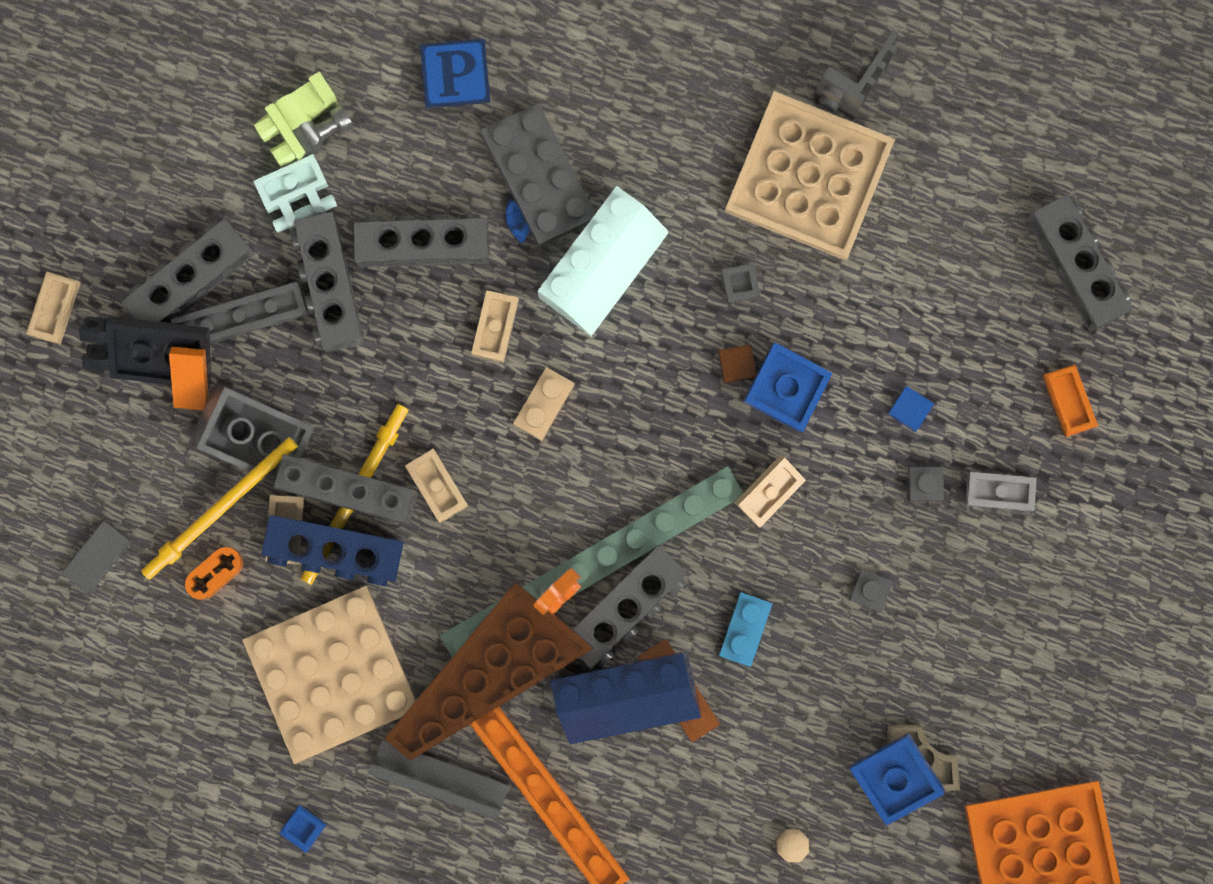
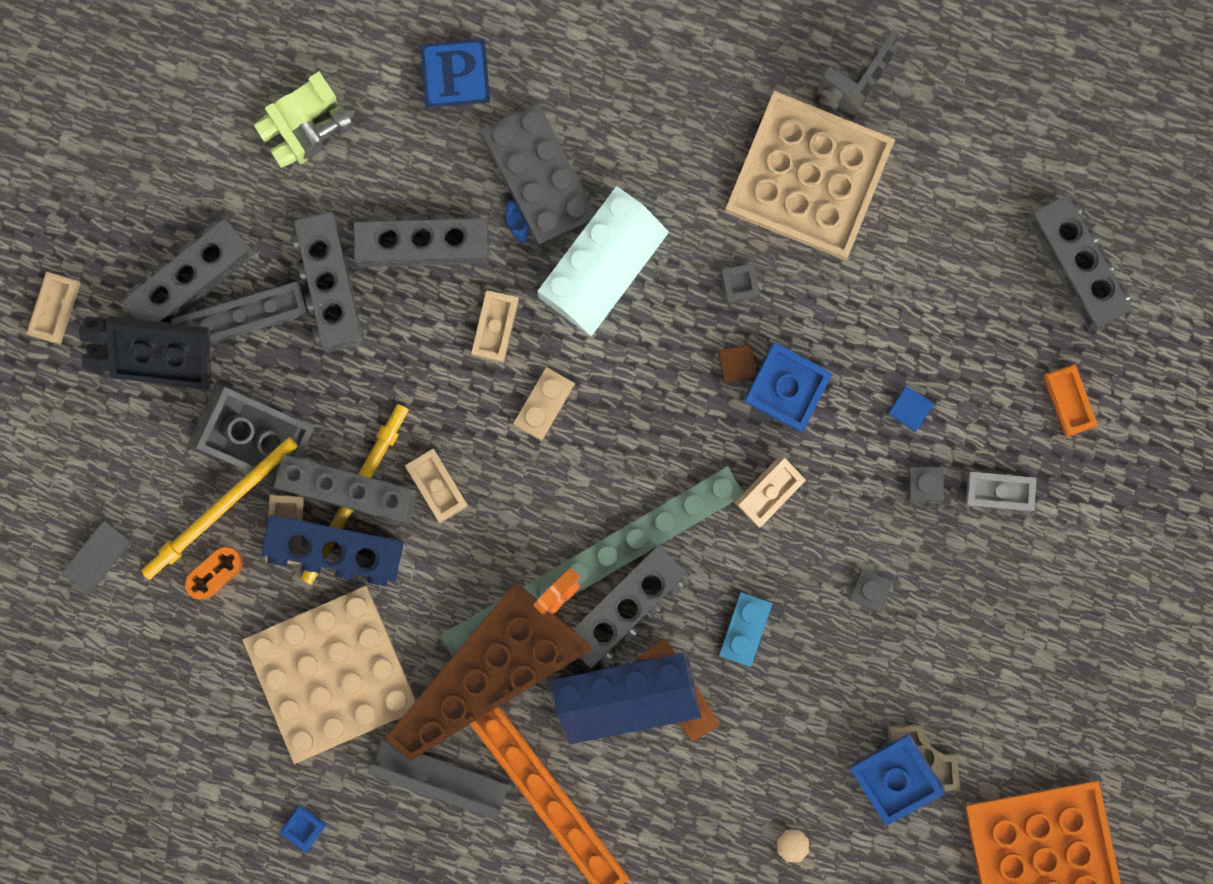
(189, 378): orange tile -> none
(291, 184): light aqua plate -> none

